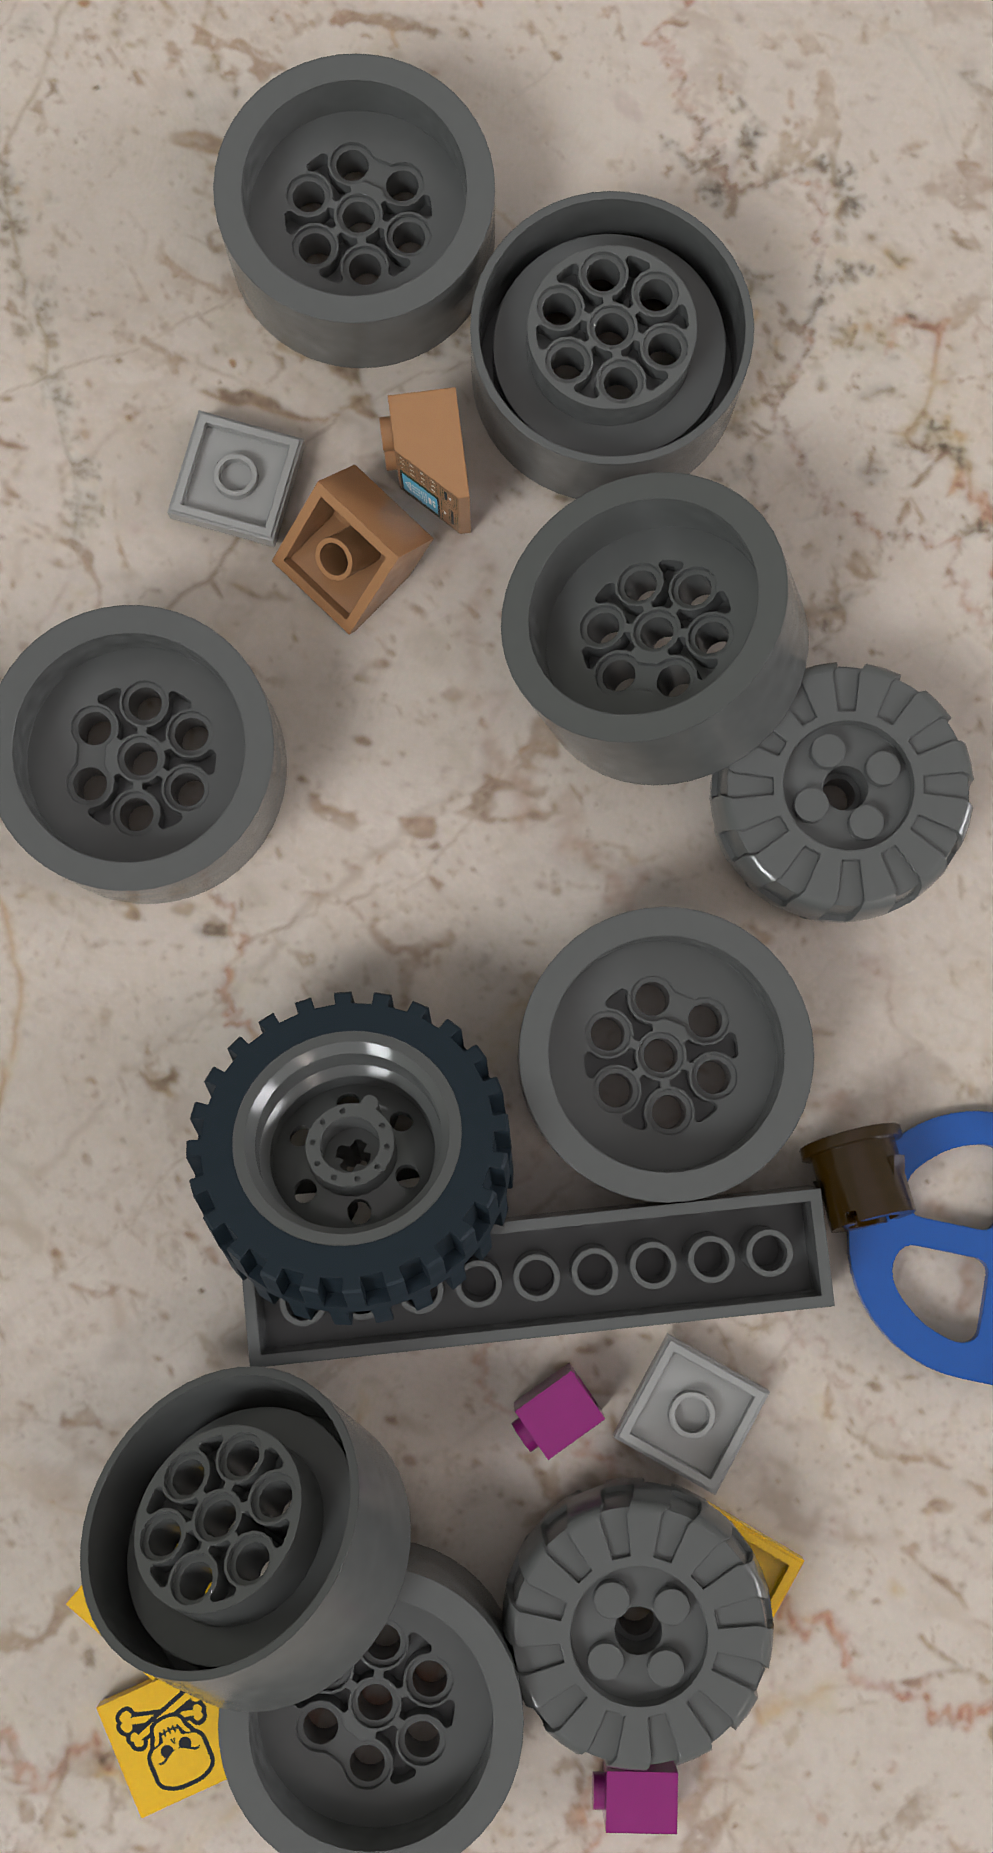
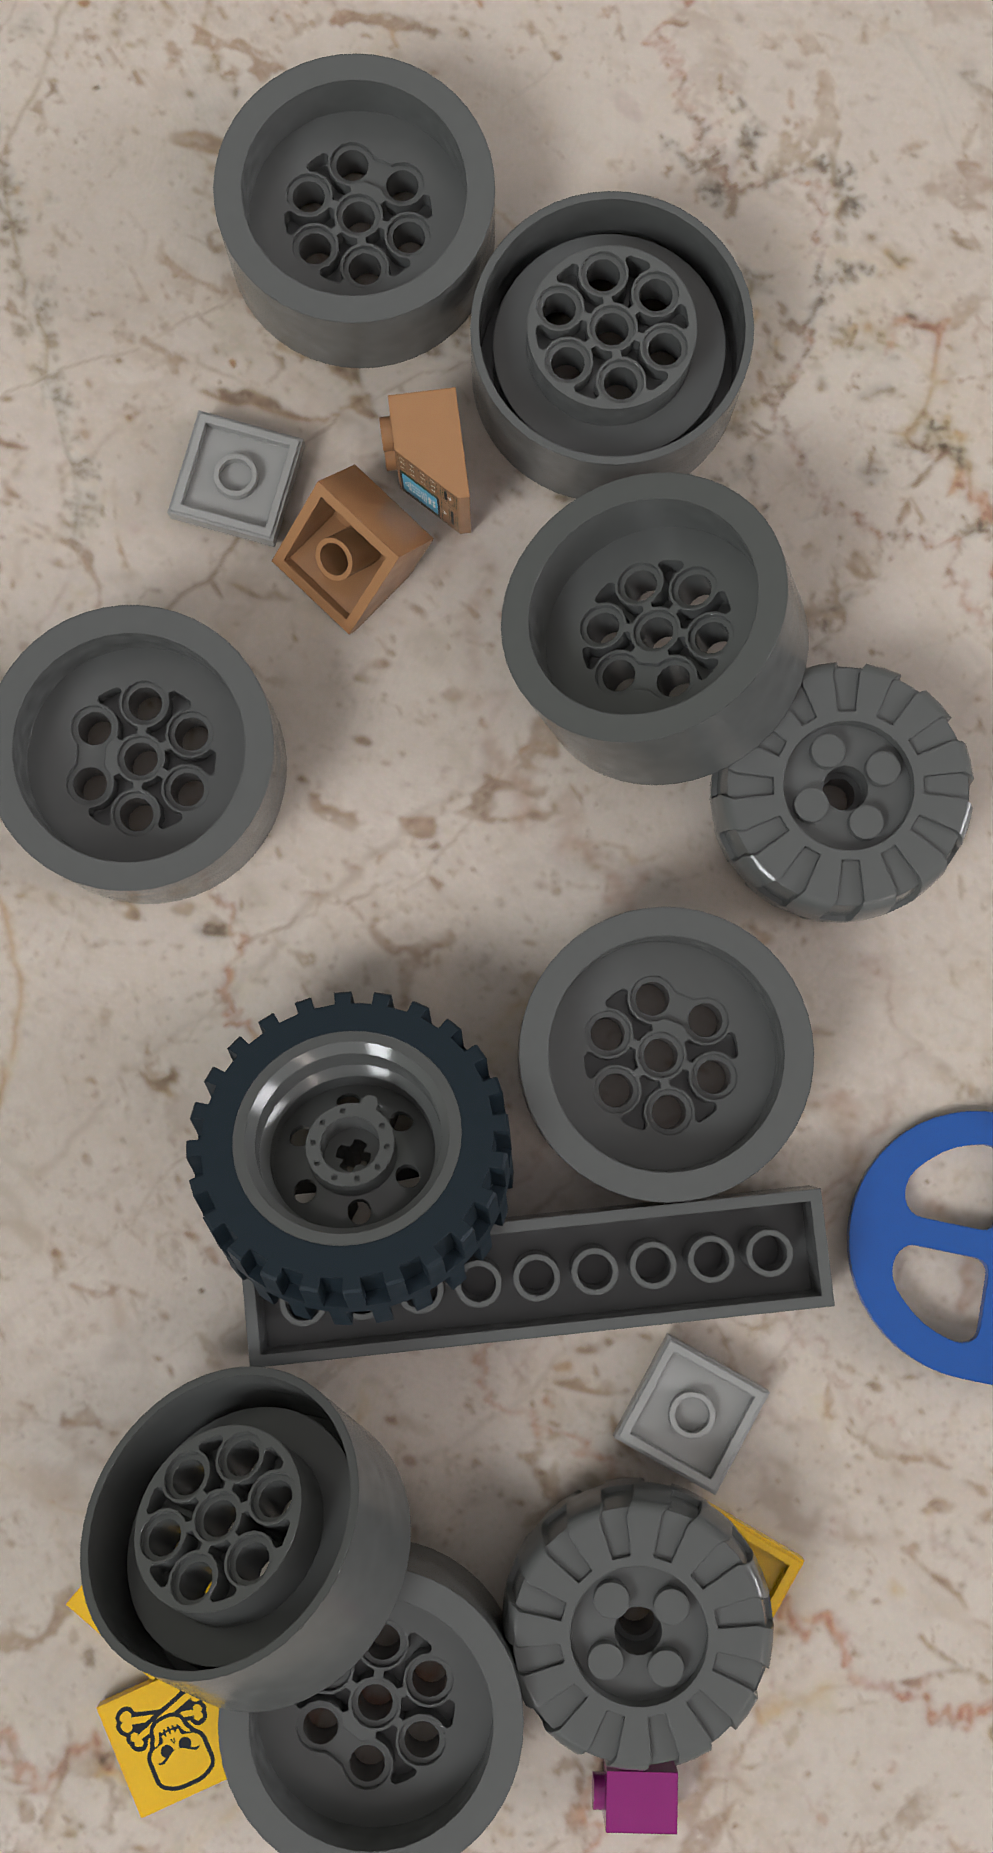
(556, 1412): magenta brick -> none
(860, 1176): dark brown piece -> none

